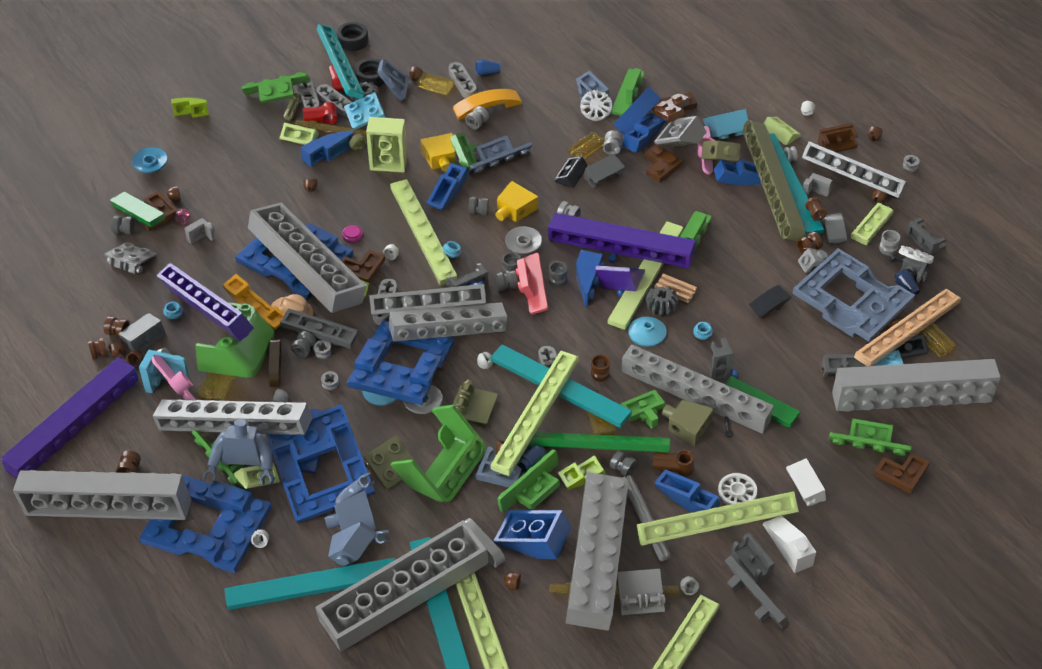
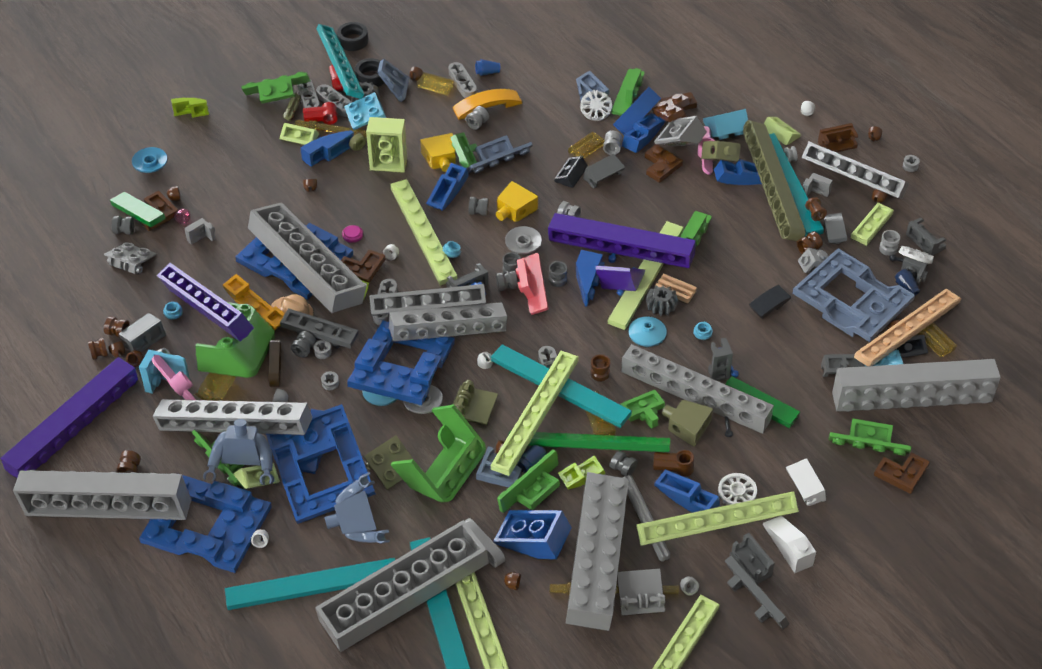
(350, 543): sand blue slope -> none

